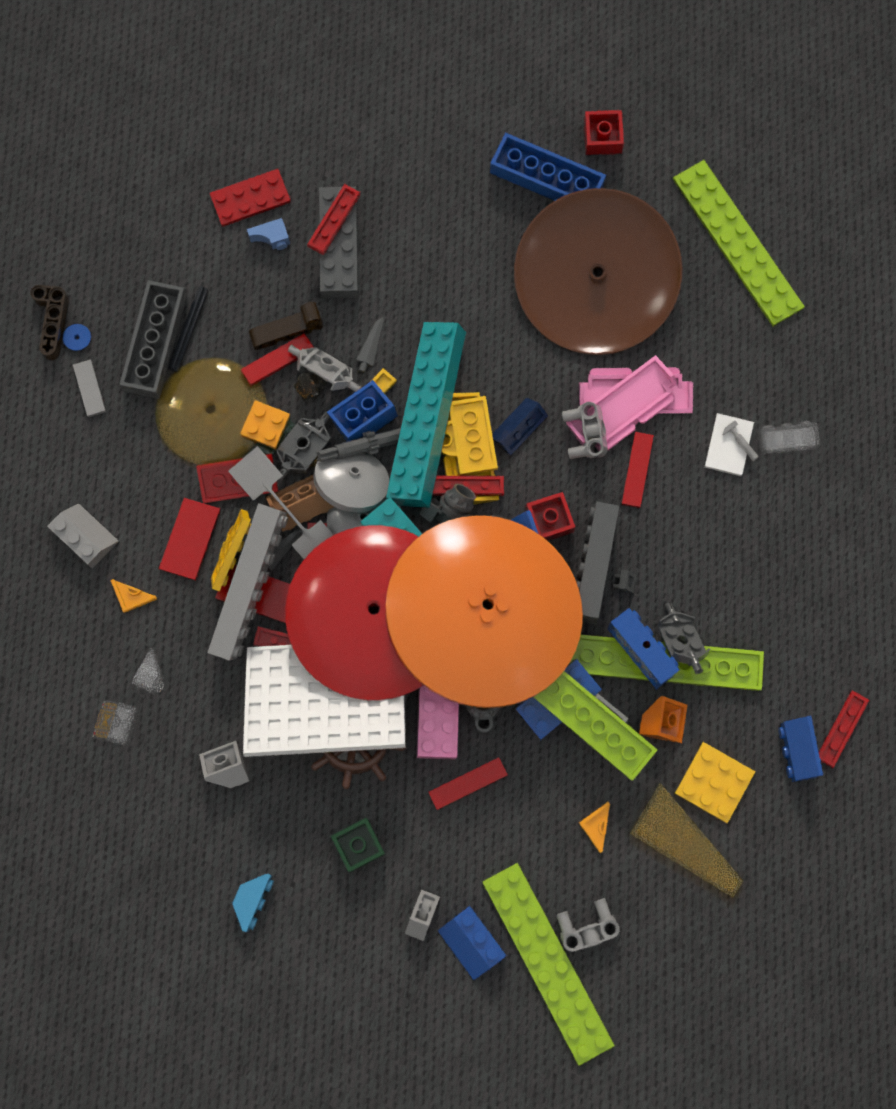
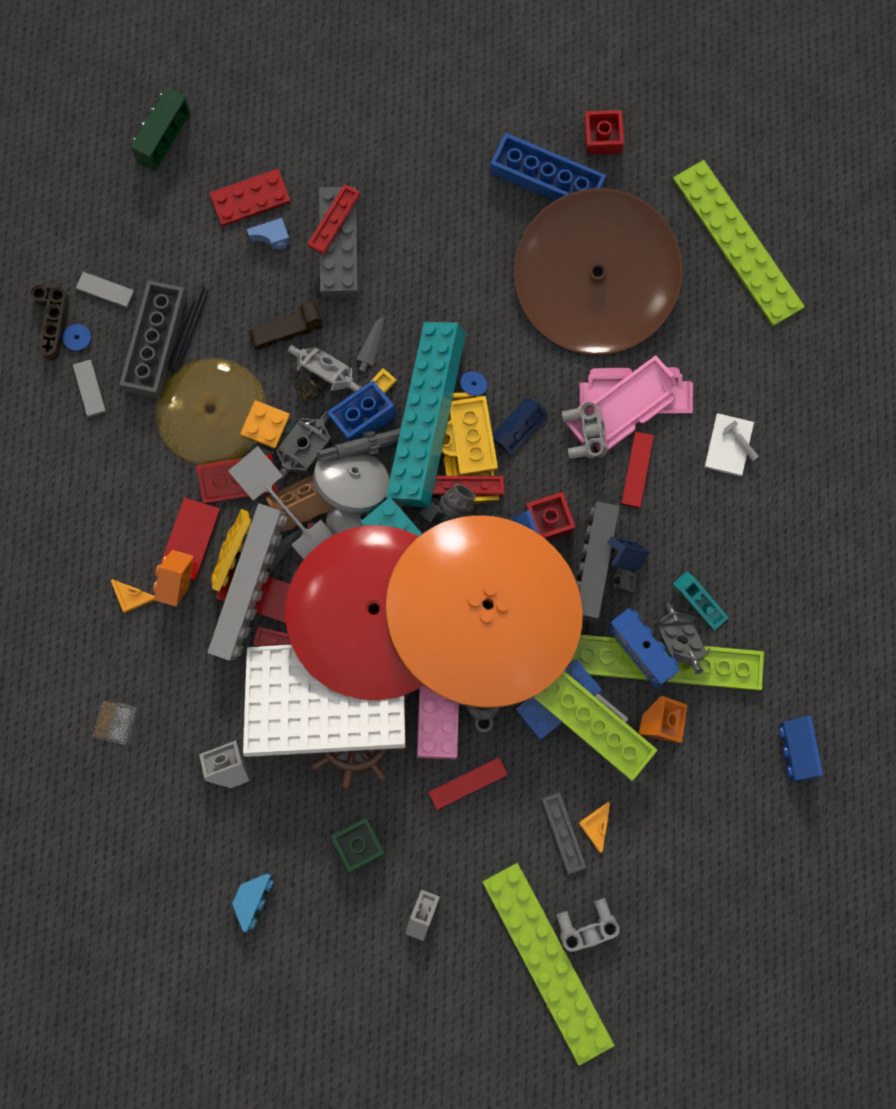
(83, 534): light grey slope -> none
(105, 290): none -> light grey tile
(149, 675): clear slope -> none
(160, 129): none -> dark green brick
(173, 577): none -> orange brick
(274, 361): red tile -> none
(471, 943): blue slope -> none
(473, 383): none -> blue piece
(563, 833): none -> dark grey tile
(630, 554): none -> dark blue panel
(673, 834): clear yellow wing -> none
(700, 600): none -> teal slope
(715, 782): yellow plate -> none
(788, 438): clear brick -> none
(842, 728): red tile -> none

